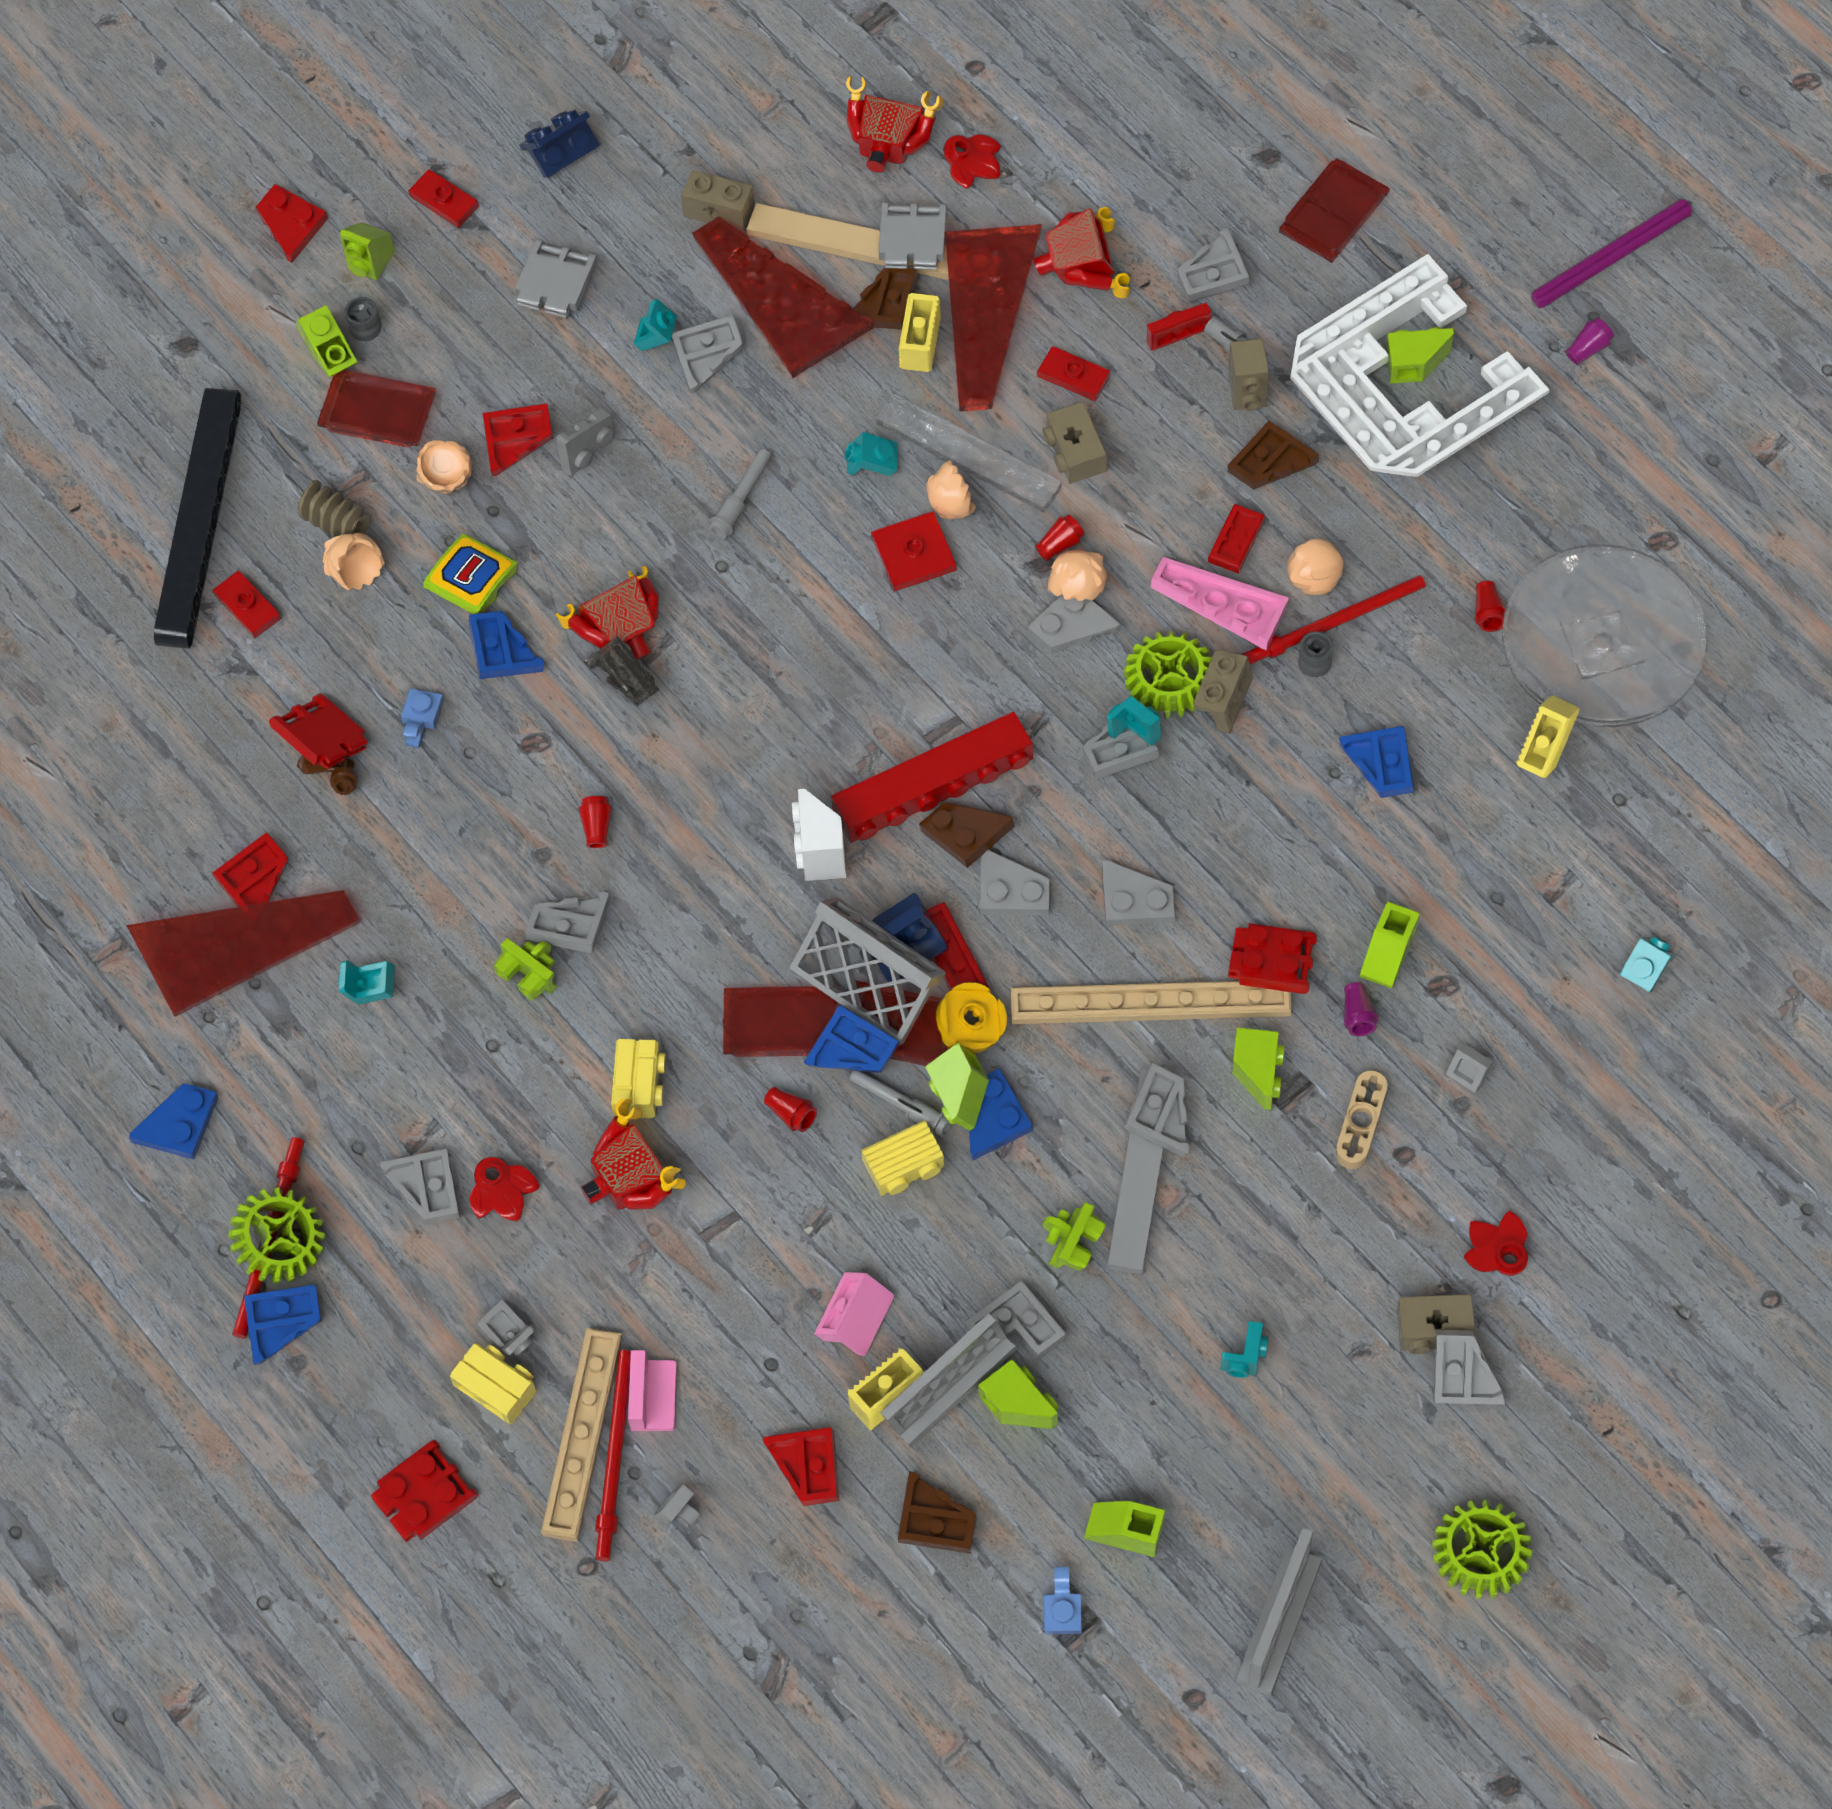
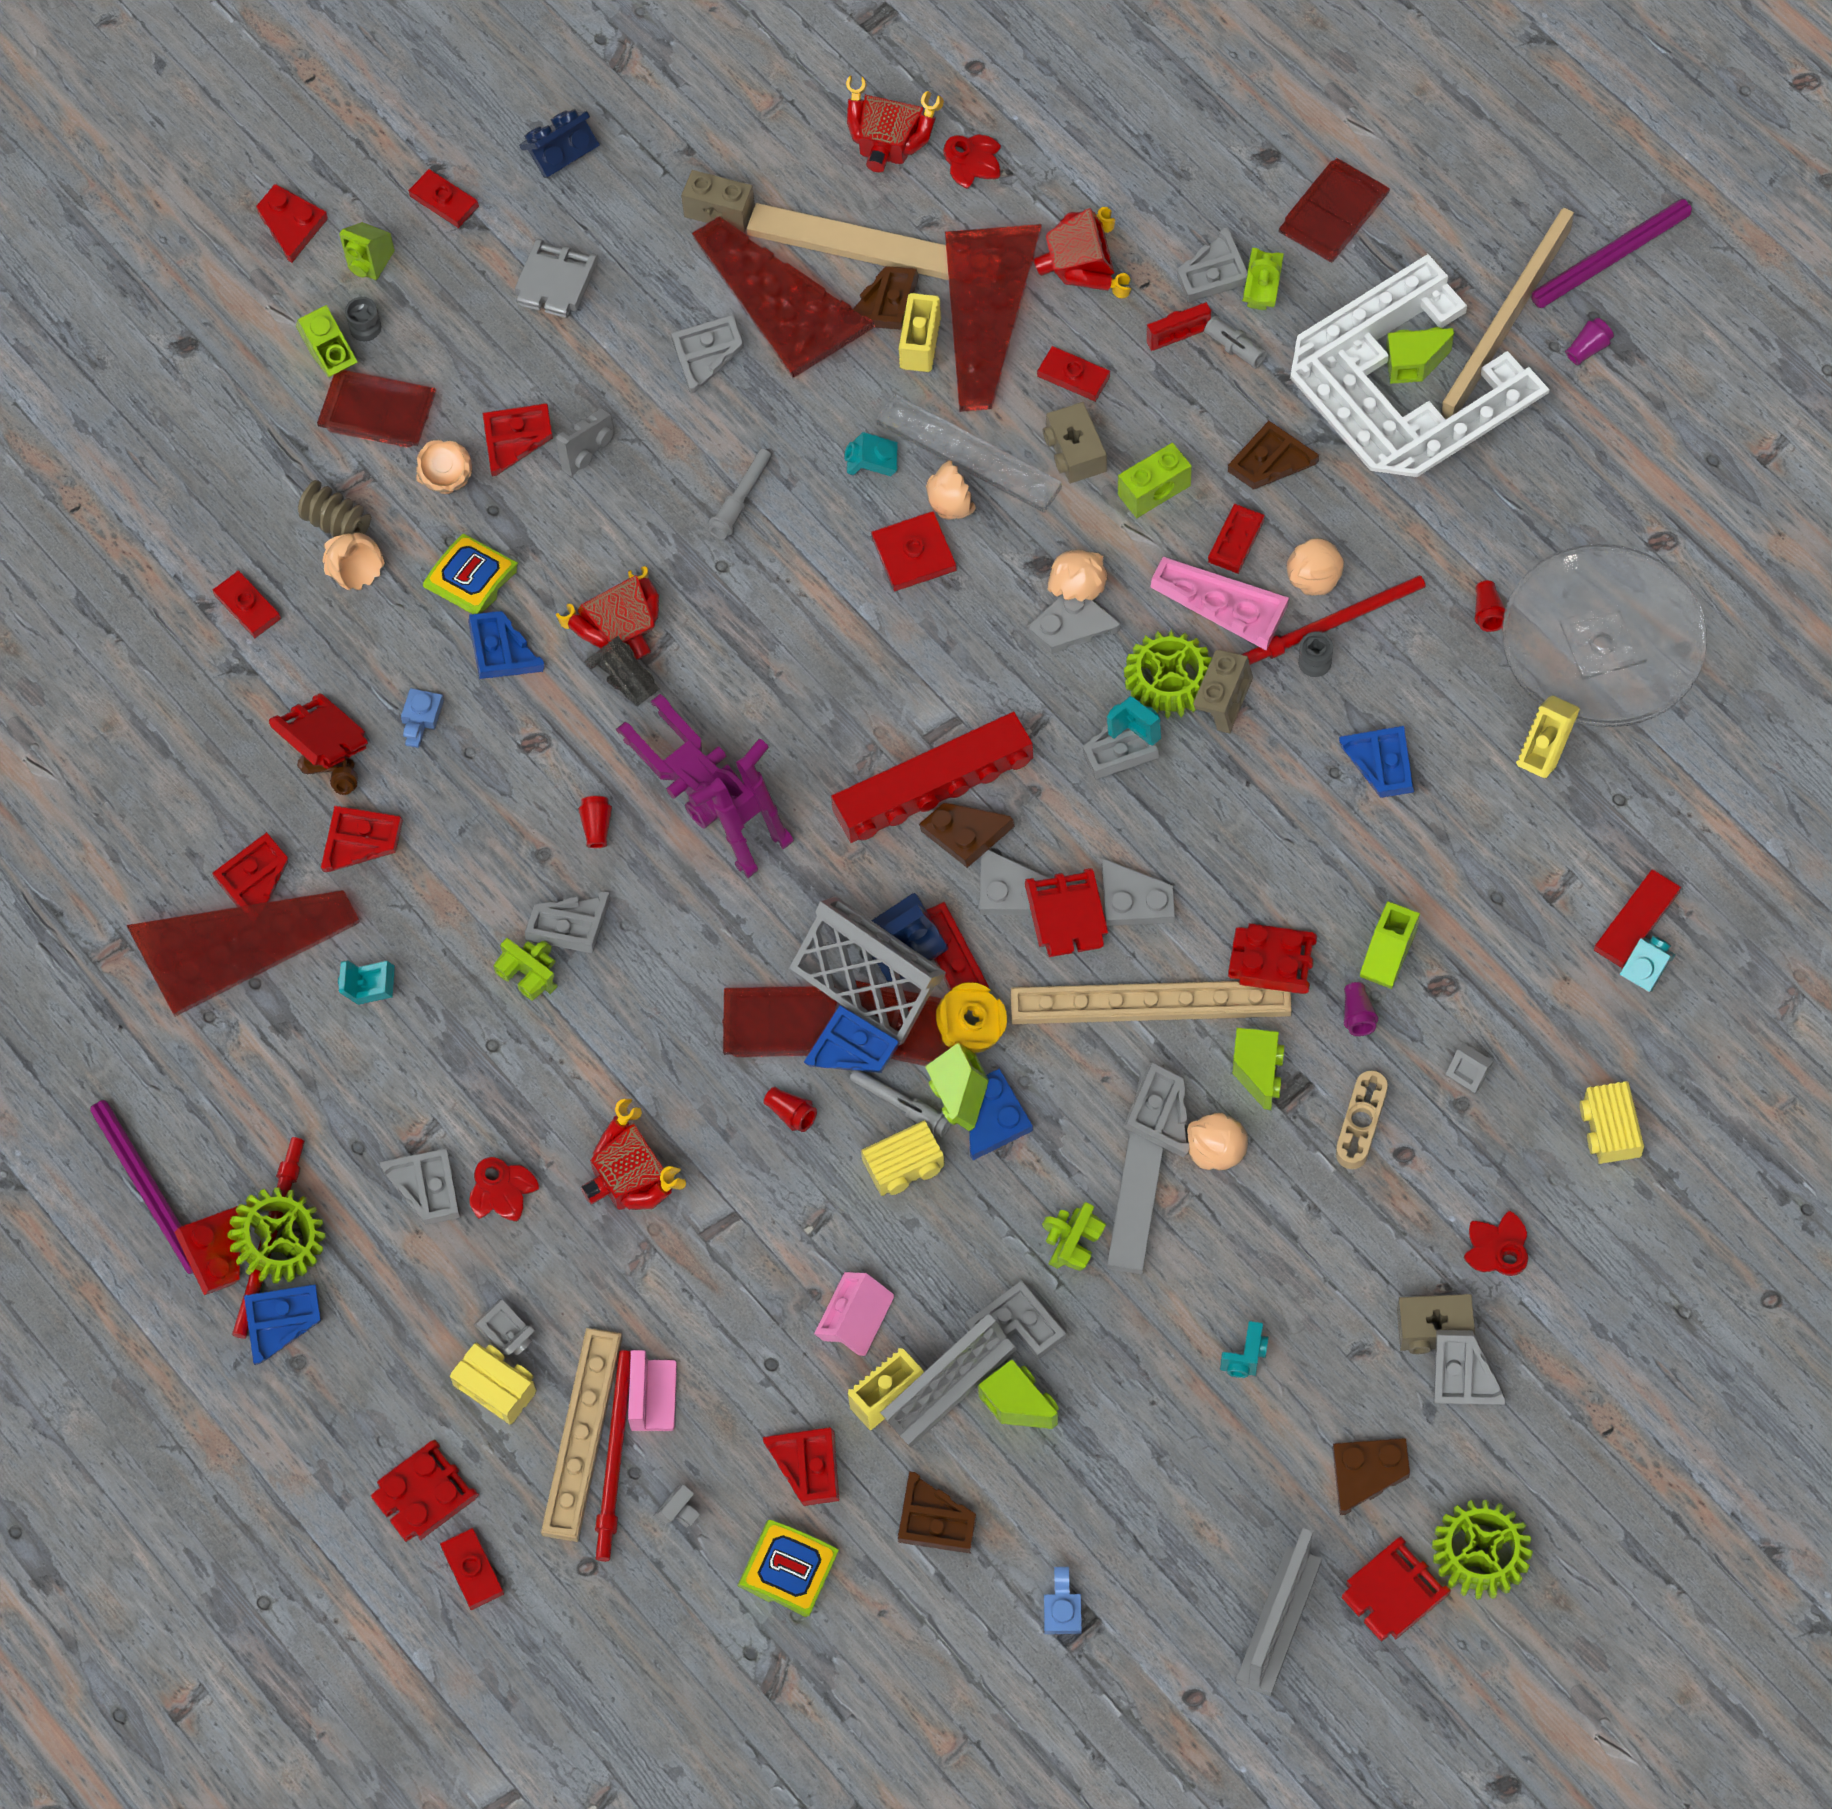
(140, 1176): none -> magenta axle
(178, 1122): blue wing -> none
(197, 518): black beam -> none
(209, 1252): none -> red wing
(359, 837): none -> red wing
(471, 1569): none -> red plate
(637, 1075): light yellow brick -> none
(655, 327): teal bracket -> none
(710, 789): none -> magenta piece
(788, 1567): none -> slope
(818, 839): white slope -> none
(912, 236): light grey plate -> none
(1060, 537): red cone -> none
(1067, 913): none -> red plate
(1126, 1526): lime slope -> none
(1154, 480): none -> lime brick
(1217, 1142): none -> light nougat hair
(1248, 374): dark tan brick -> none
(1262, 279): none -> lime hips
(1368, 1469): none -> reddish brown wing
(1393, 1591): none -> red plate
(1508, 313): none -> tan tile
(1612, 1122): none -> light yellow brick
(1637, 918): none -> red tile

